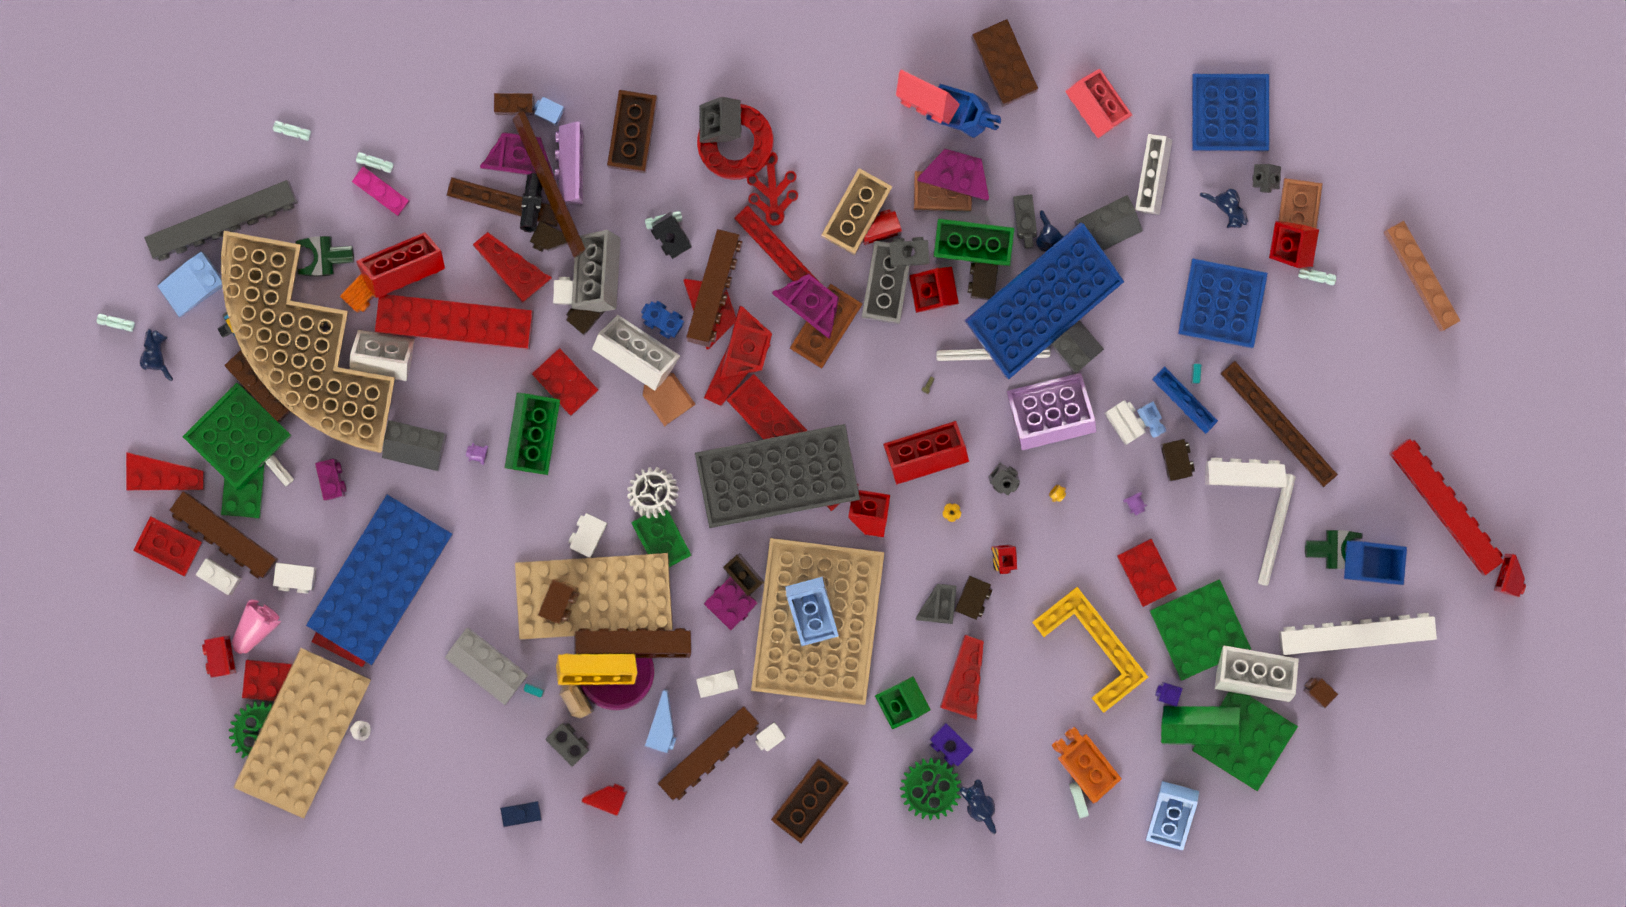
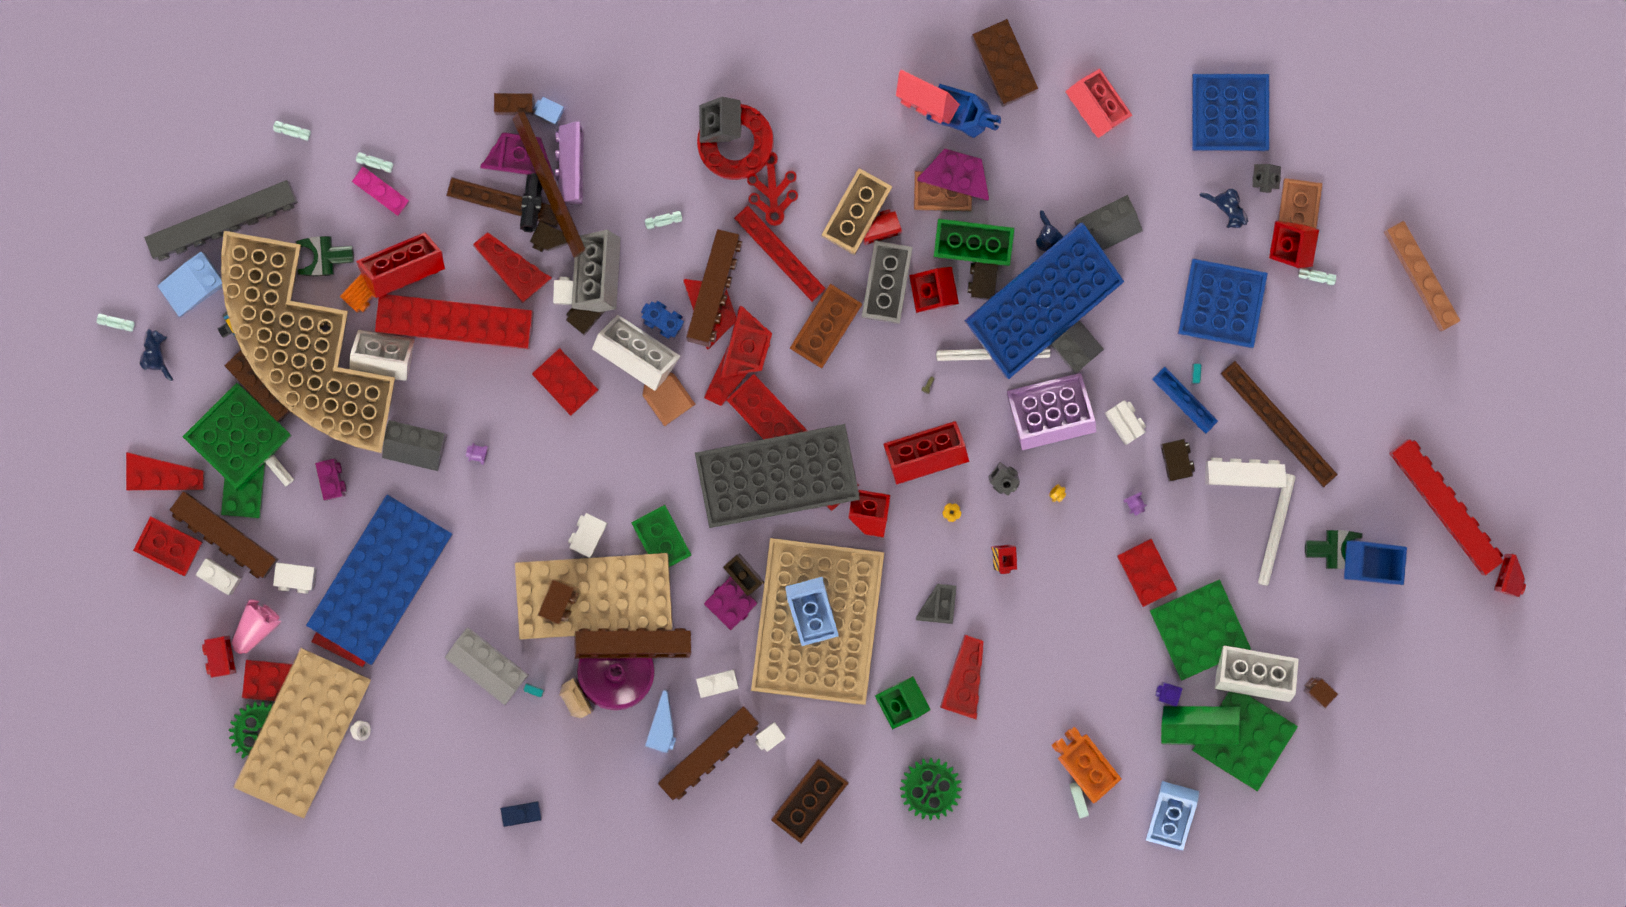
(532, 433): green slope -> none
(563, 748): dark grey brick -> none
(596, 669): yellow brick -> none
(607, 799): red slope -> none
(632, 131): reddish brown brick -> none
(660, 489): white gear -> none
(680, 241): black brick -> none
(811, 302): magenta wing -> none
(899, 259): dark grey brick -> none
(946, 734): dark purple brick -> none
(973, 597): dark brown brick -> none
(980, 806): dark blue animal -> none
(1025, 218): dark grey hinge -> none
(1131, 672): yellow plate -> none
(1151, 417): light blue plate -> none
(1153, 174): white brick -> none
(1357, 635): white brick -> none

